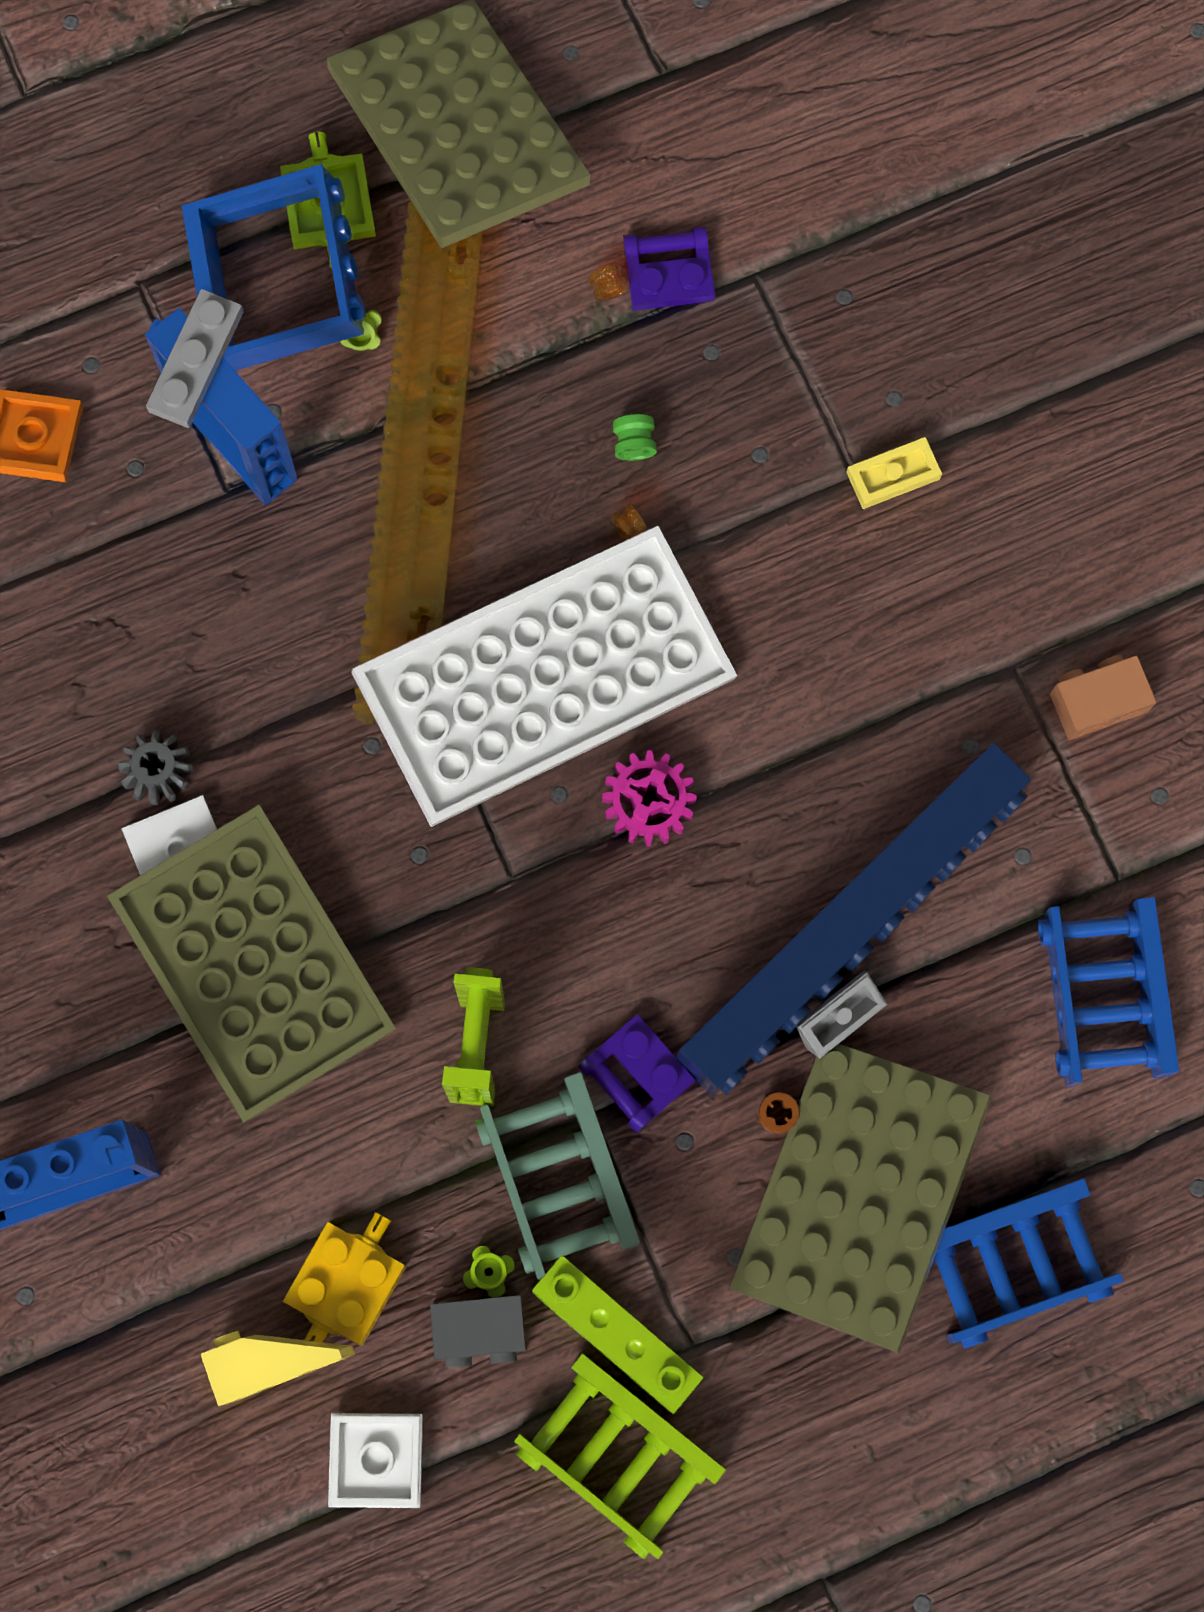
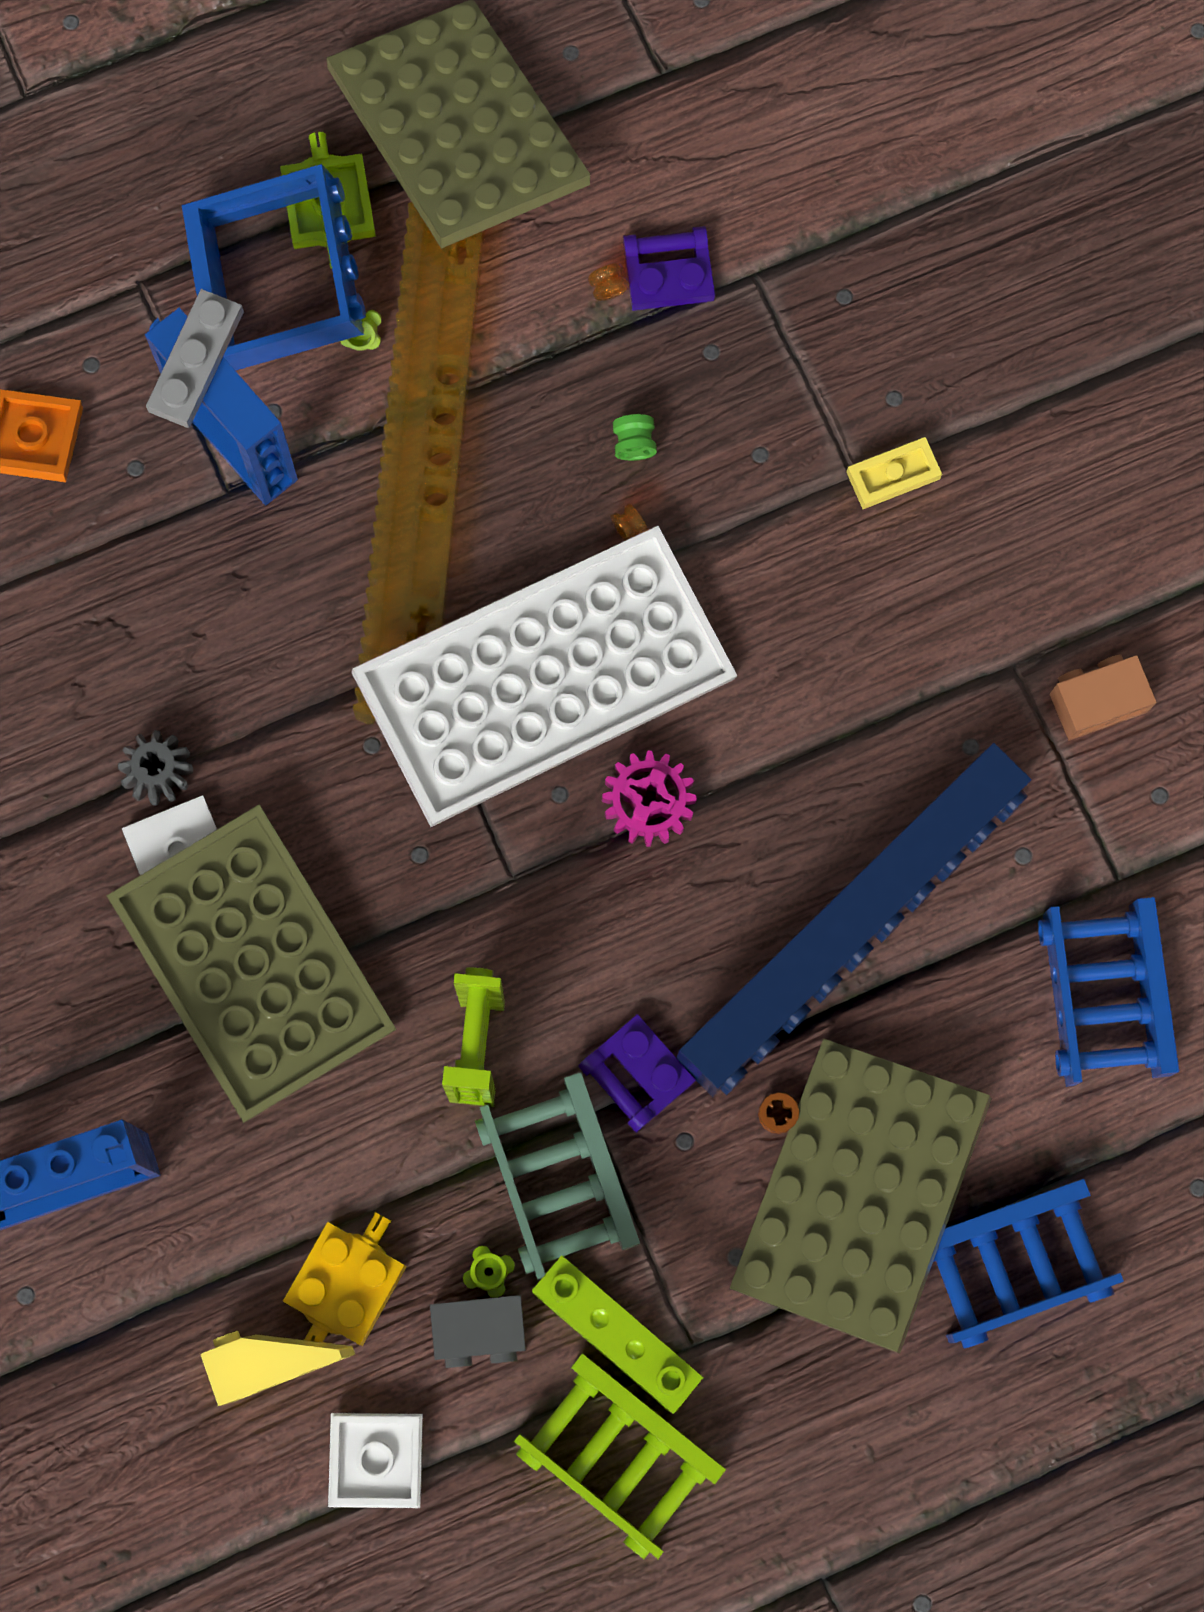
(840, 1015): light grey slope -> none

